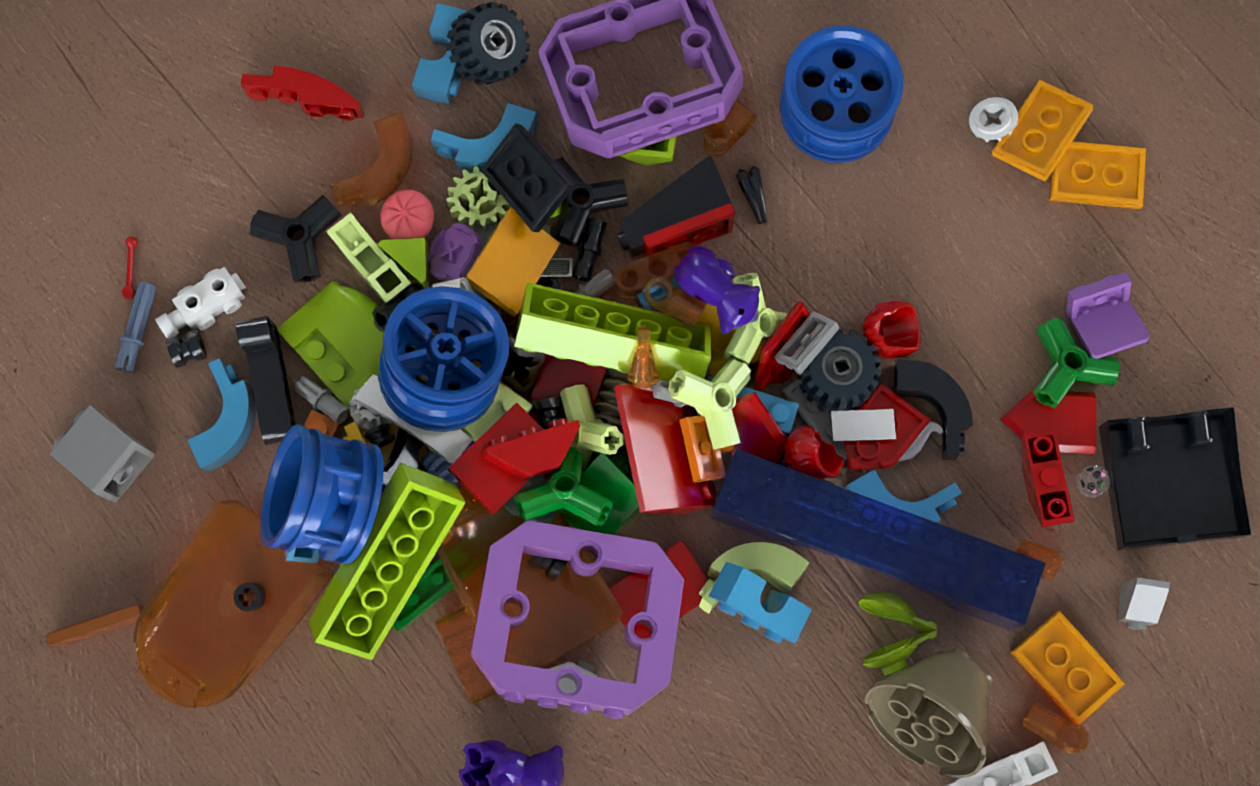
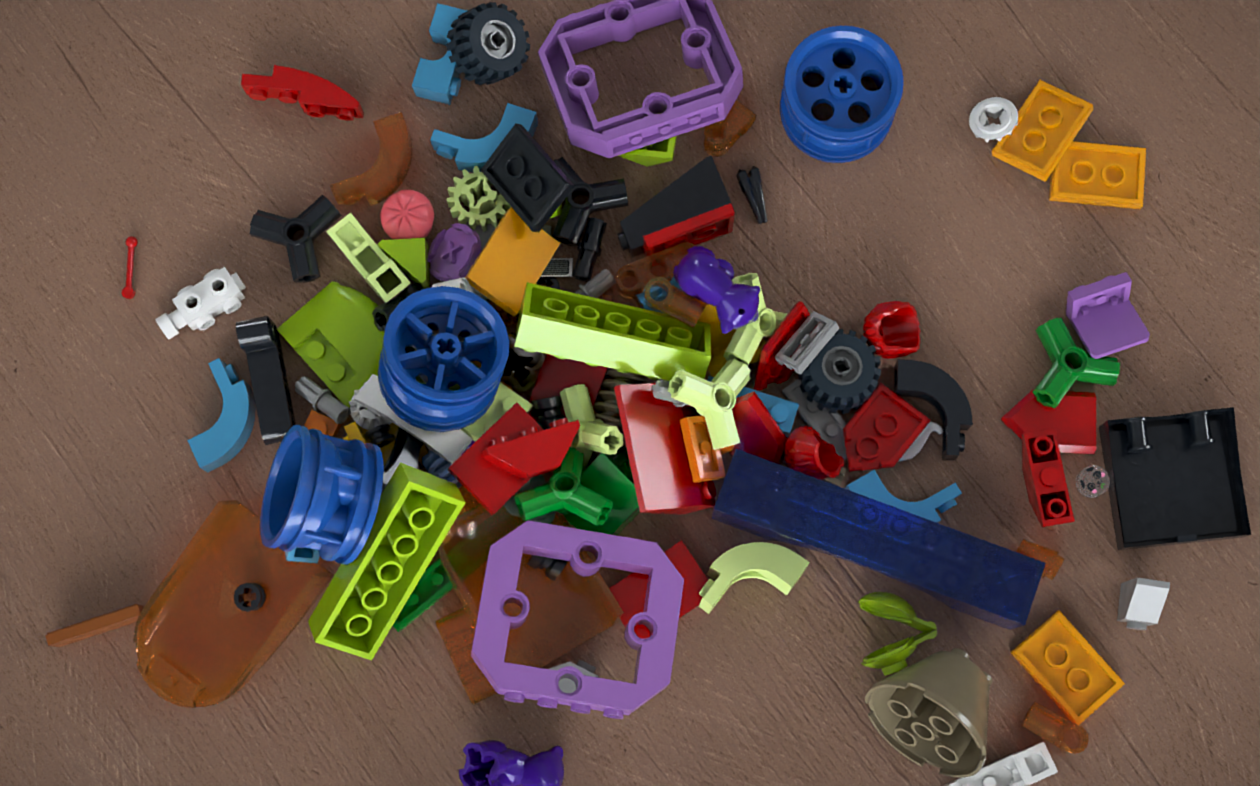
(101, 454): light grey slope -> none
(135, 327): sand blue axle -> none
(188, 348): black wheel -> none
(643, 367): clear orange cone -> none
(740, 593): dark azure arch -> none
(863, 425): white sticker -> none

